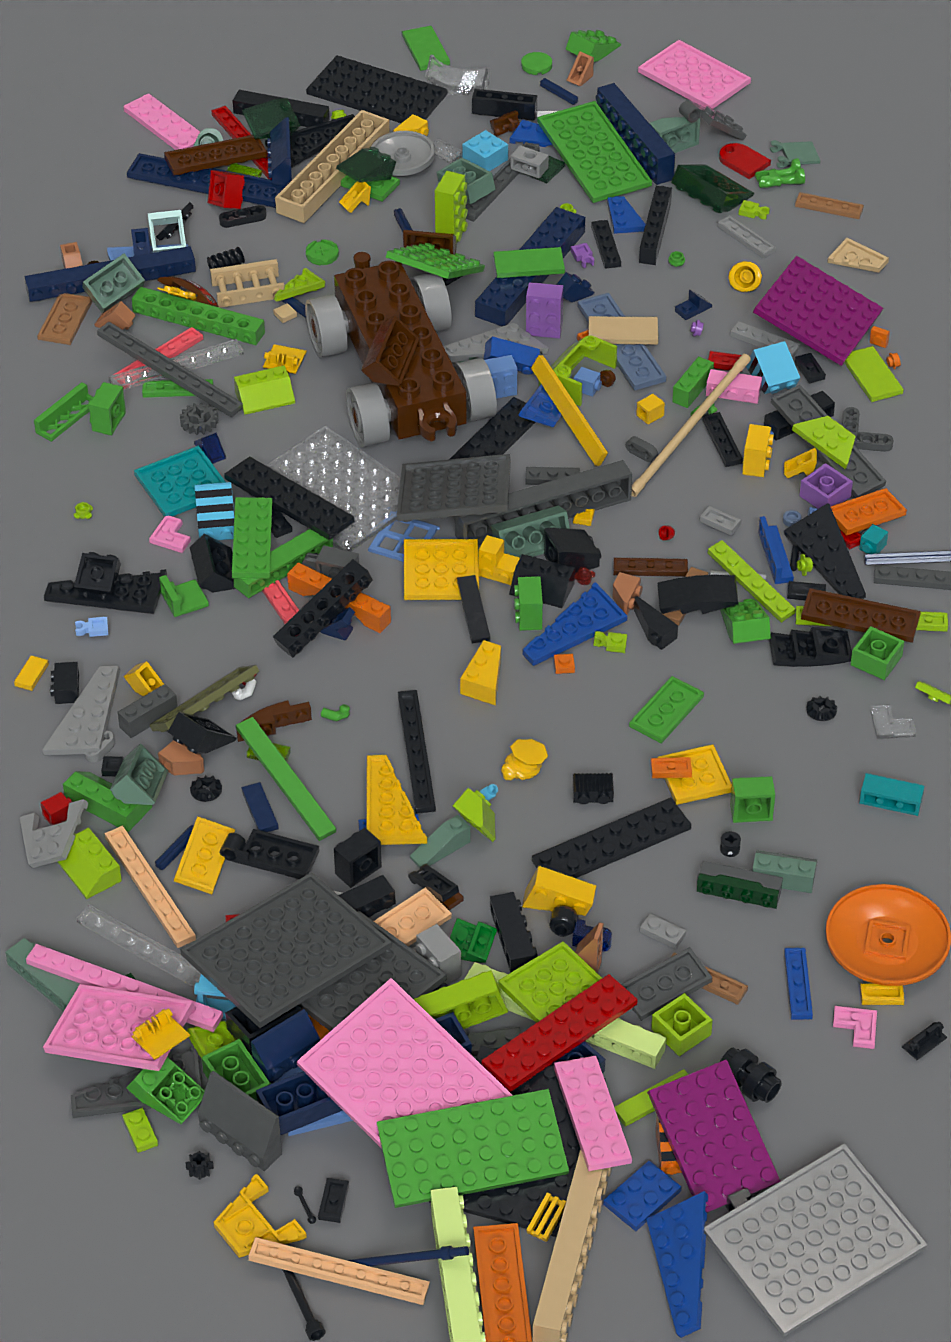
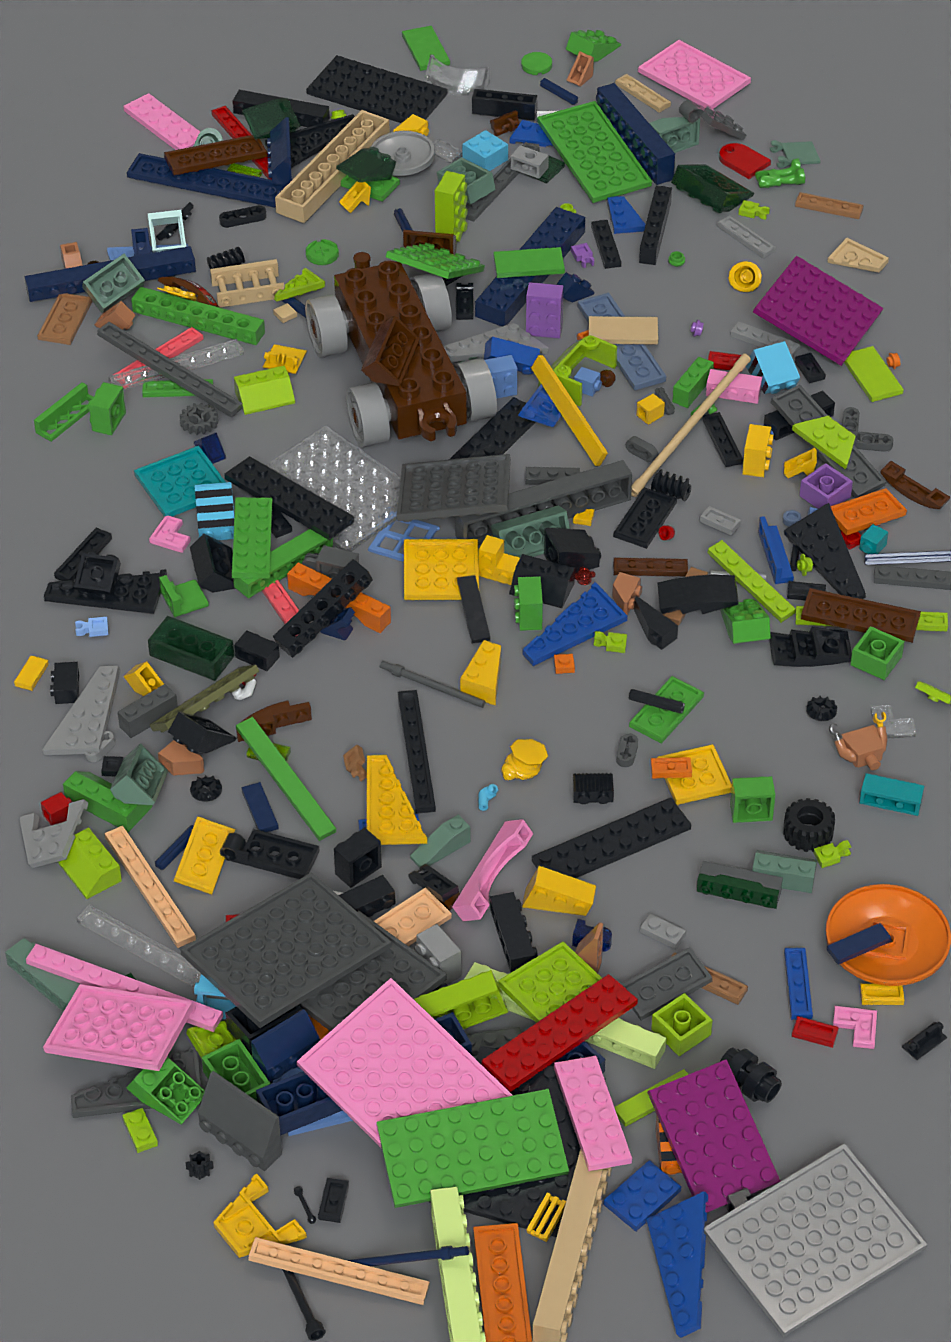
(83, 511): lime plate -> none
(93, 543): none -> black plate
(159, 1035): yellow hinge -> none
(191, 648): none -> clear green brick
(226, 189): red slope -> none
(256, 650): none -> black brick
(336, 715): bright green arm -> none
(353, 761): none -> medium nougat plate
(399, 671): none -> dark grey bar
(464, 301): none -> black plate
(473, 940): green slope -> none
(475, 895): none -> bright pink arch
(477, 812): lime slope -> none
(563, 920): black head -> none
(624, 749): none -> dark grey beam
(643, 93): none -> tan tile
(645, 517): none -> black tile
(656, 701): none -> black axle
(660, 393): none -> dark grey axle
(671, 485): none -> black piece
(693, 306): dark blue slope -> none
(726, 847): black wheel -> none
(811, 813): none -> black tyre
(815, 1031): none -> red tile
(830, 855): none -> lime plate
(859, 943): none -> dark blue tile
(863, 745): none -> nougat torso
(879, 337): orange plate -> none
(911, 489): none -> reddish brown slope

